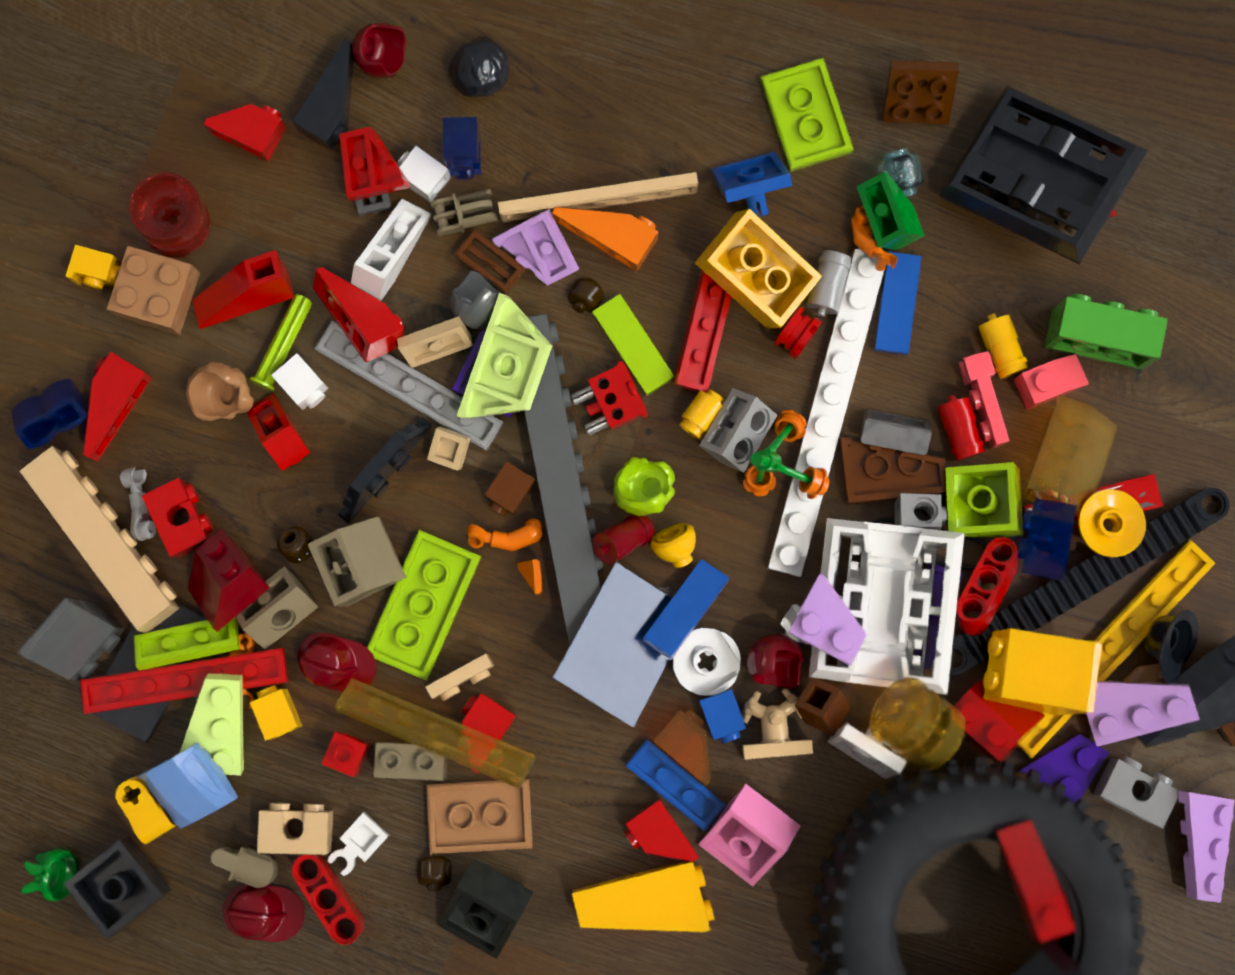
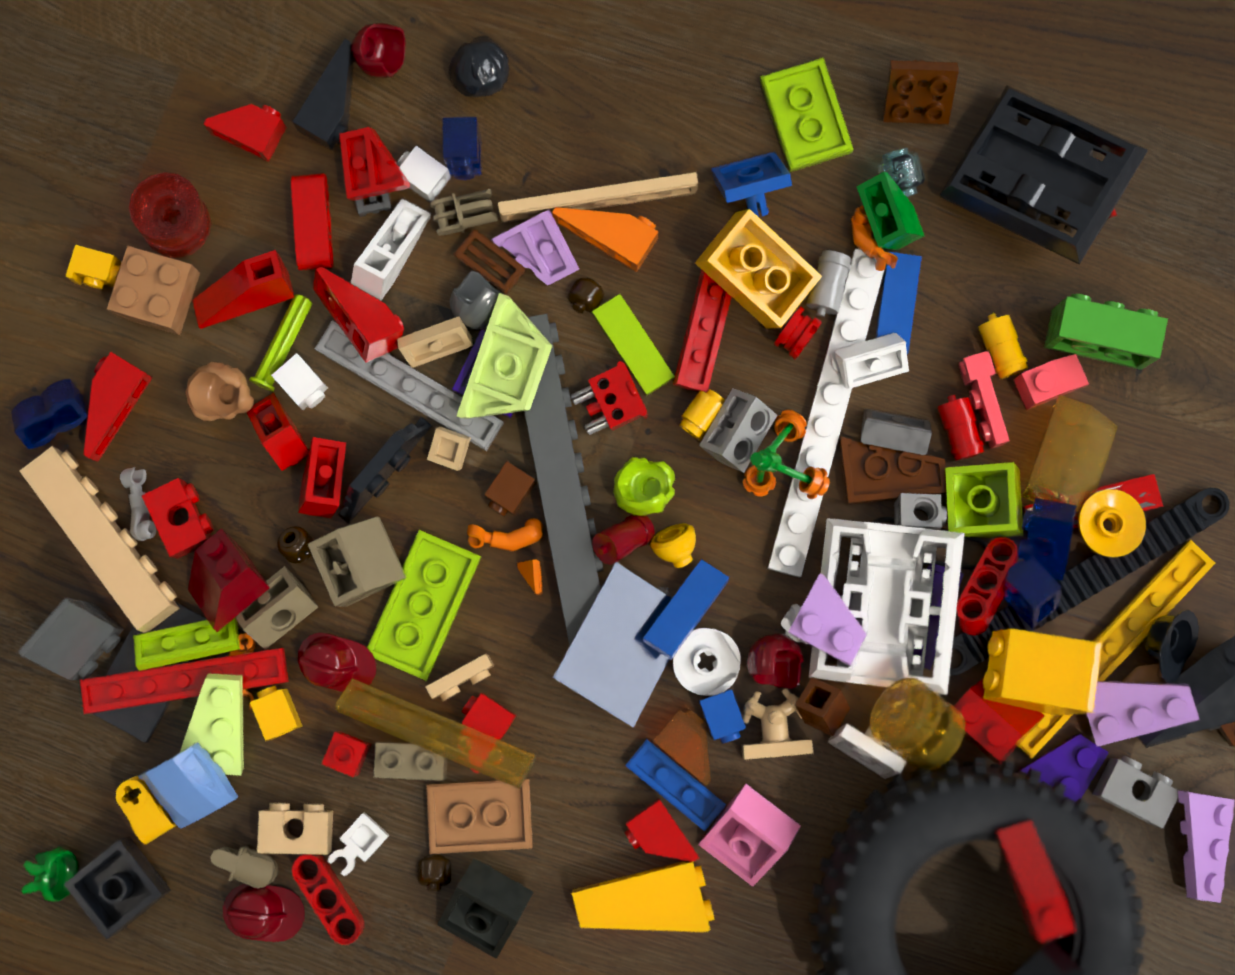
(312, 221): none -> red beam
(322, 478): none -> red slope
(872, 360): none -> white slope
(1032, 591): none -> clear blue brick

